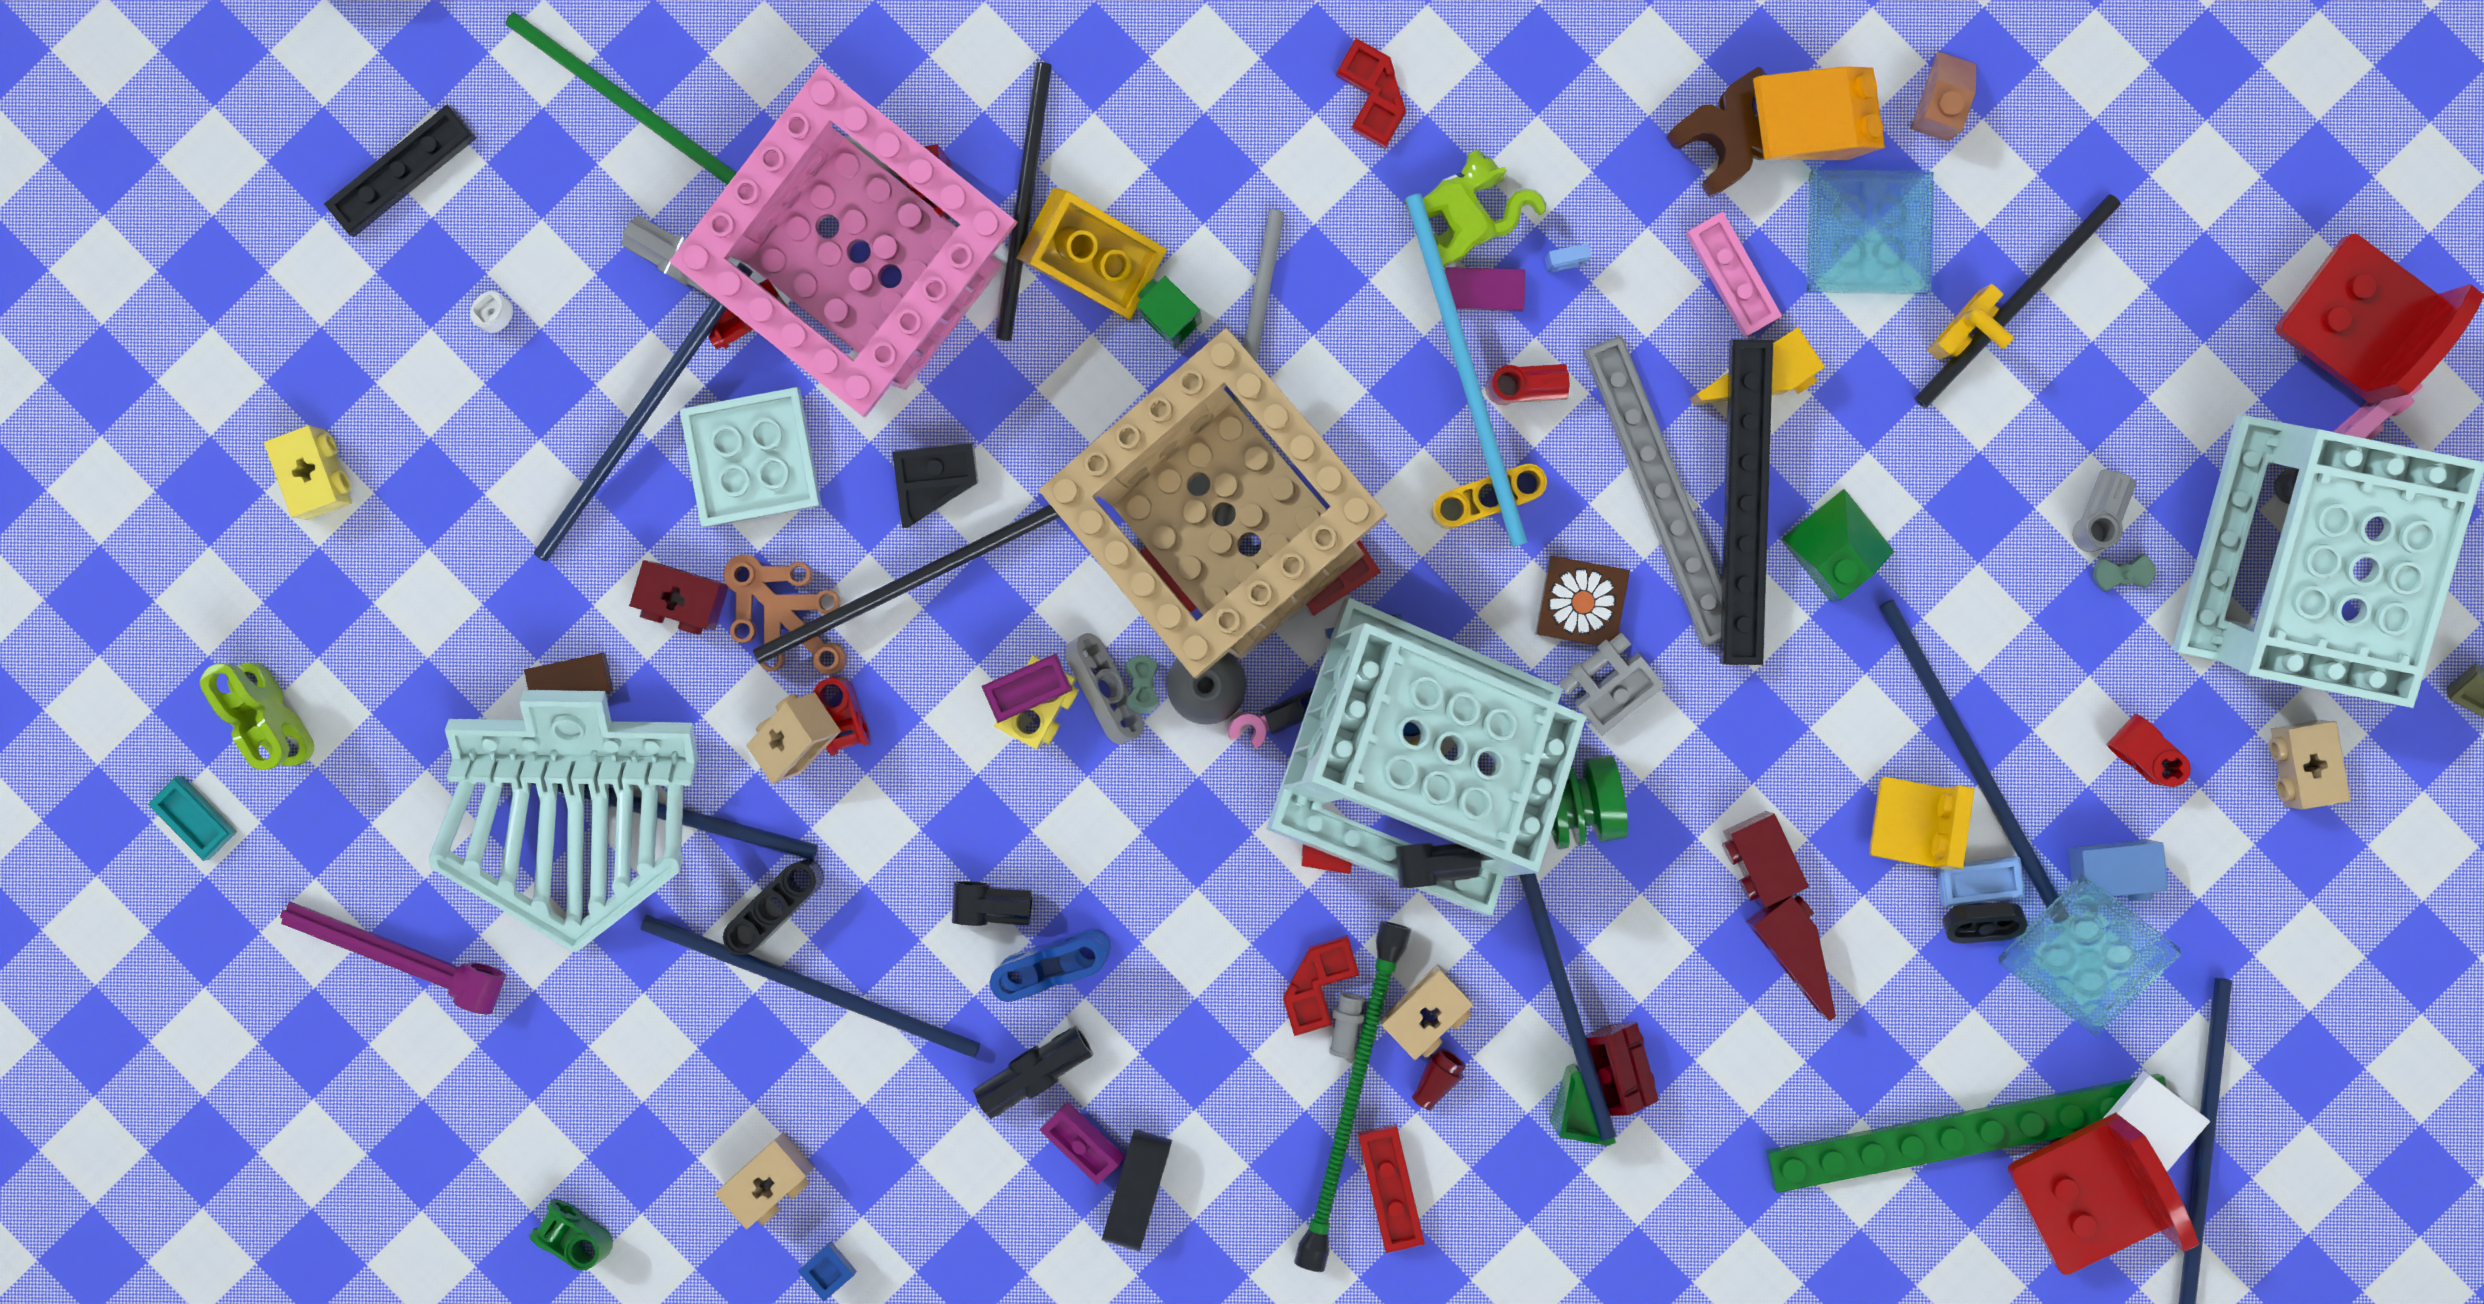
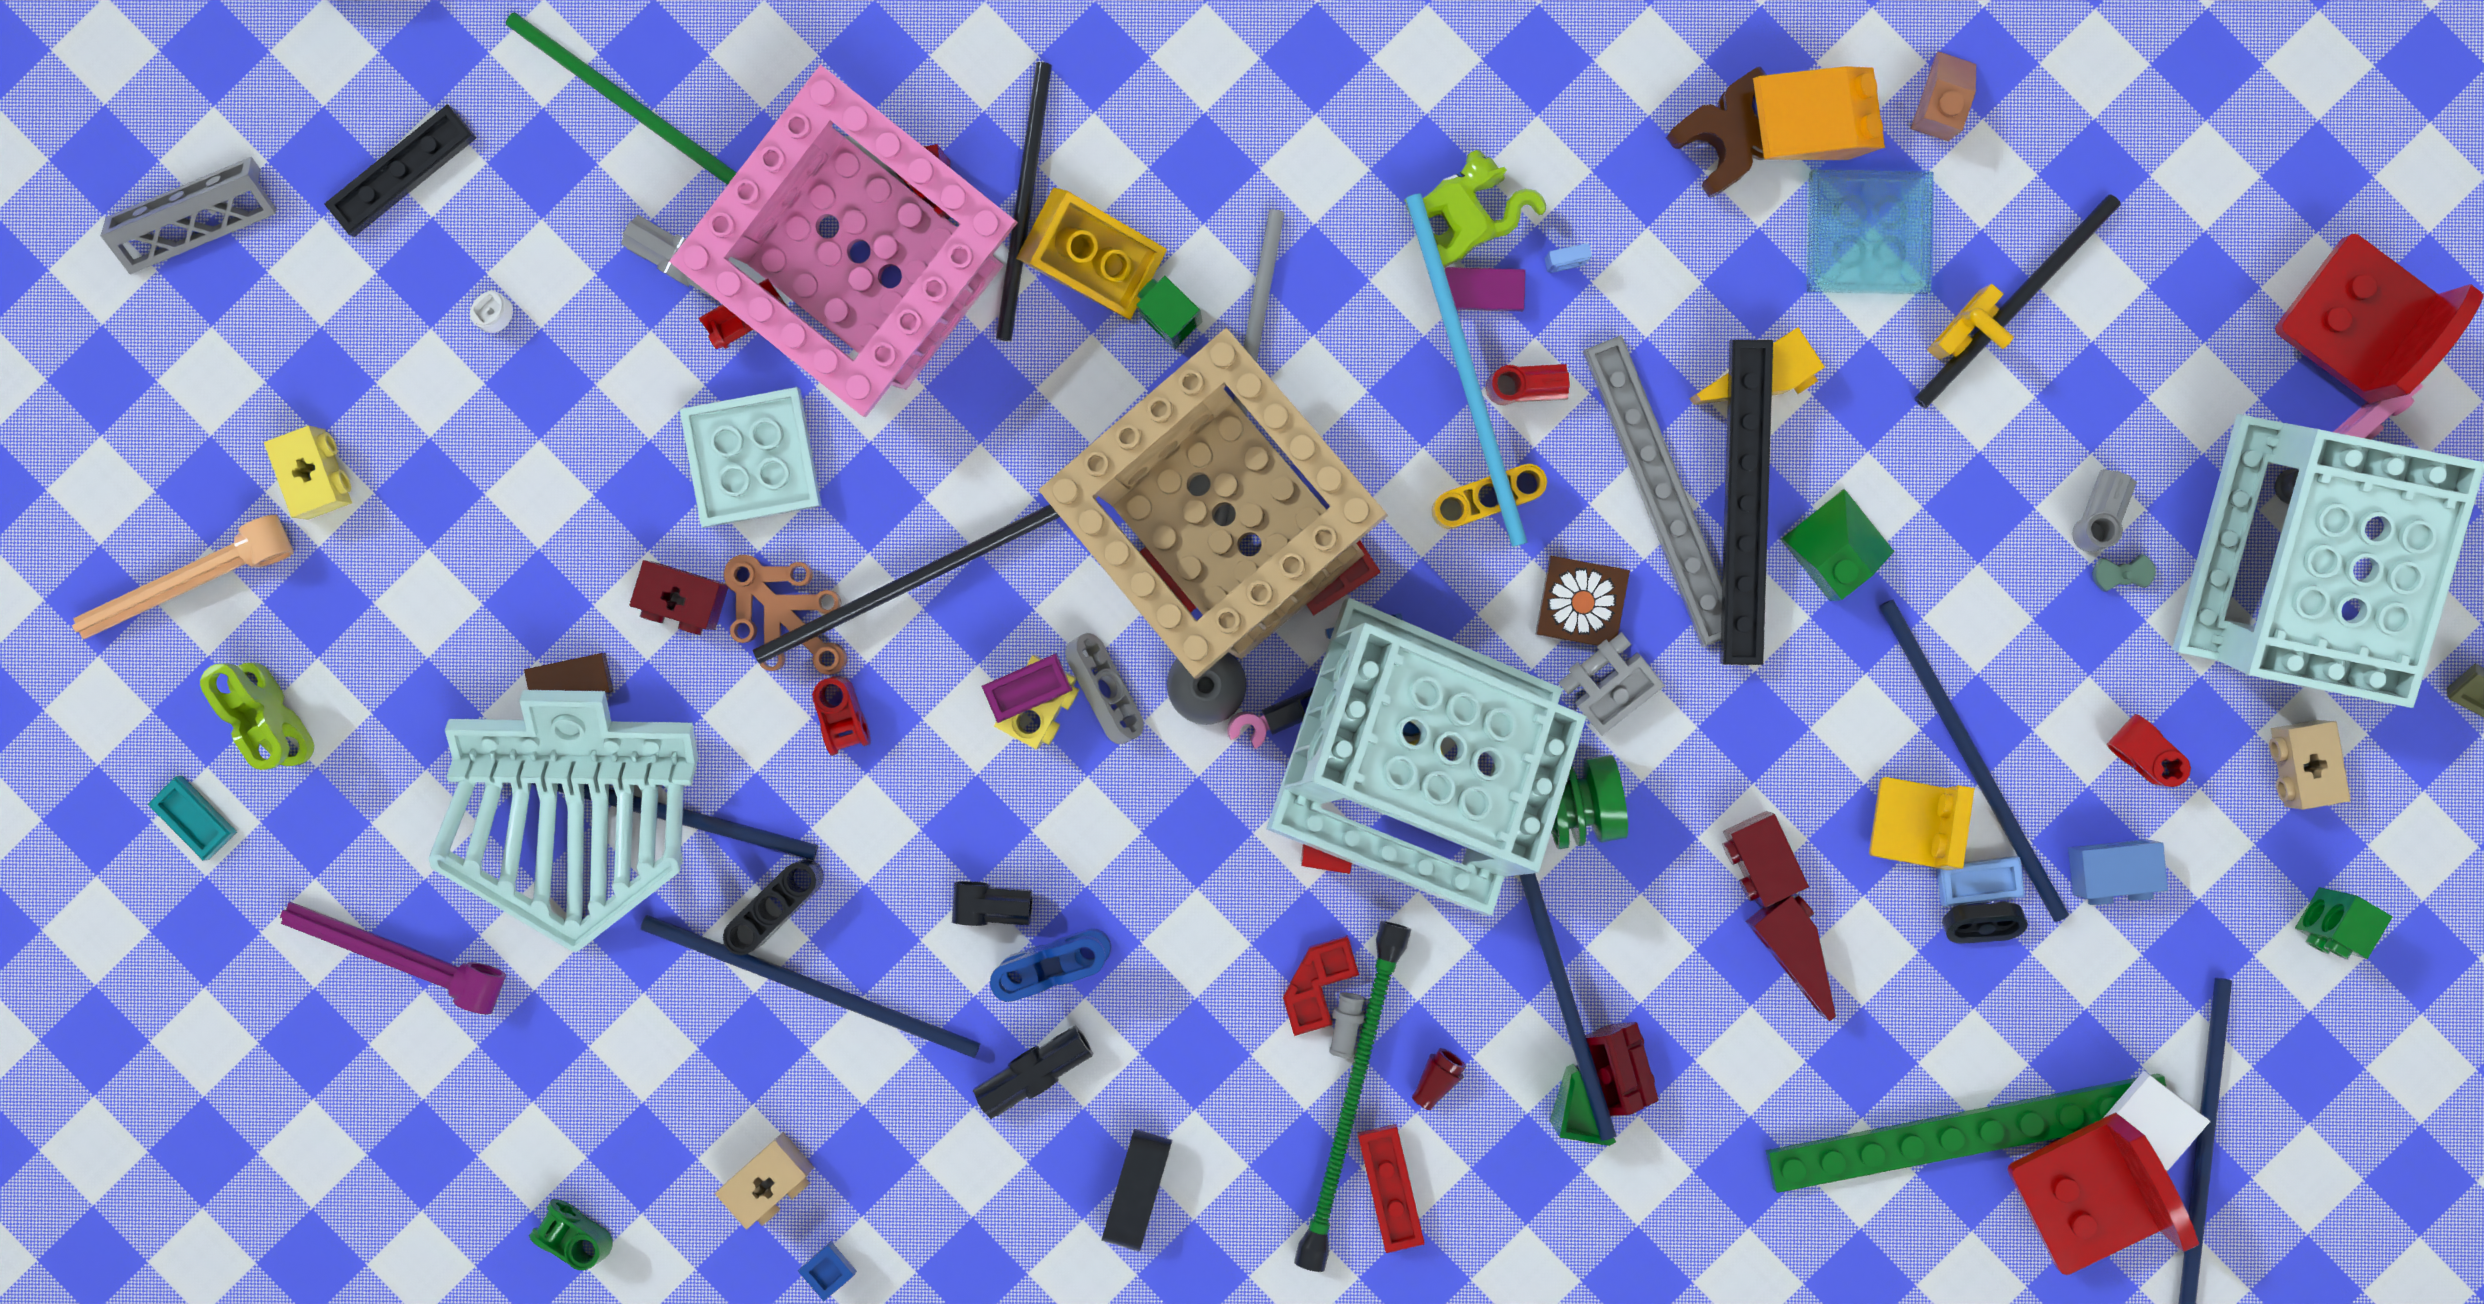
(180, 203): none -> light grey fence
(257, 545): none -> light nougat piece
(632, 426): dark blue piece -> none
(792, 737): tan brick -> none
(932, 478): black wing -> none
(1082, 1143): magenta plate -> none
(1142, 698): sand green piece -> none
(1373, 74): red tile -> none
(1405, 1018): tan brick -> none
(1427, 864): black piece -> none
(1733, 274): bright pink plate -> none
(2089, 955): clear light blue plate -> none
(2342, 924): none -> green brick

